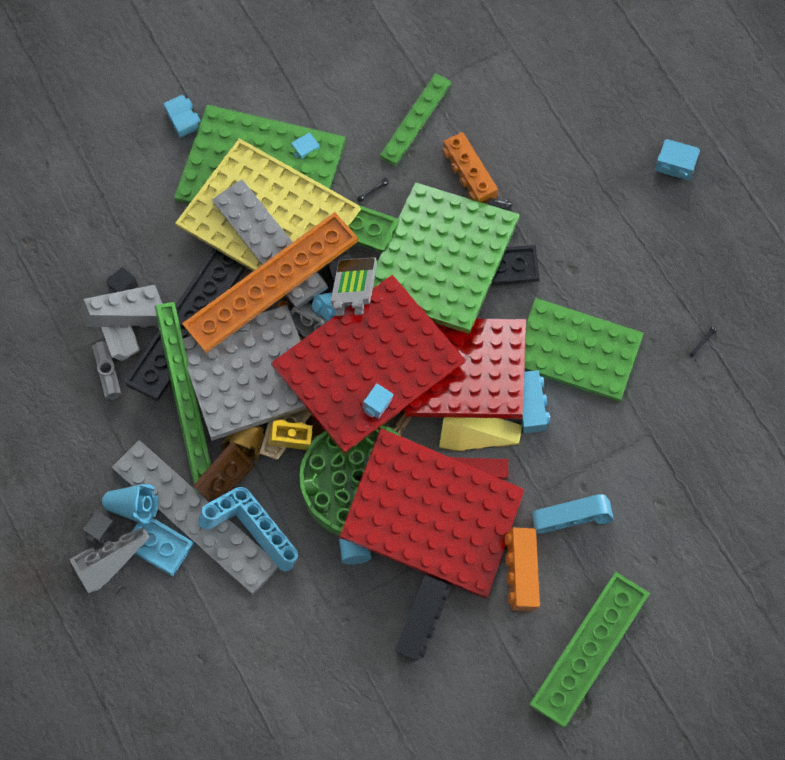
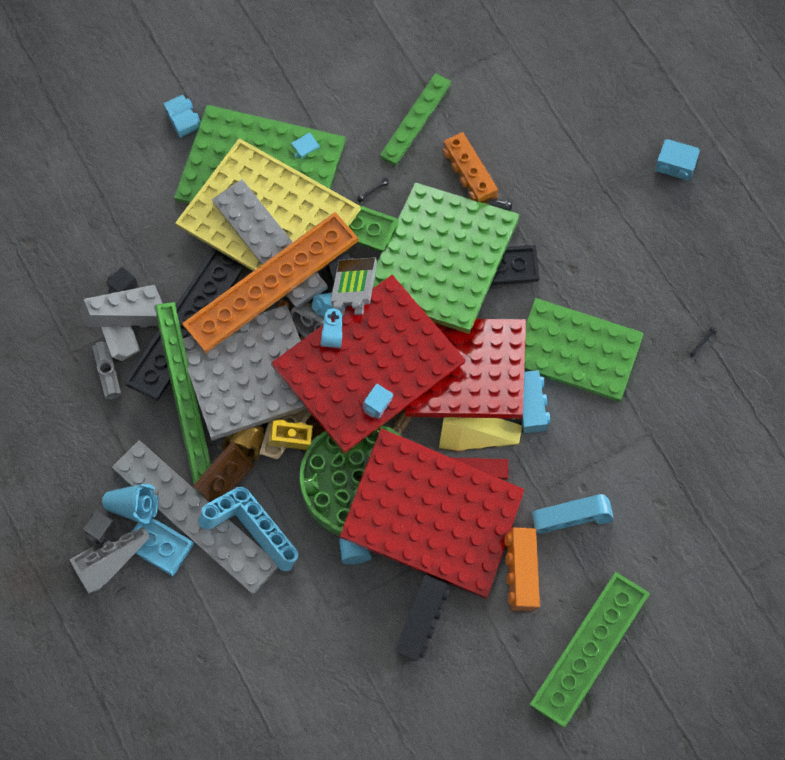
(332, 331): none -> medium azure piece

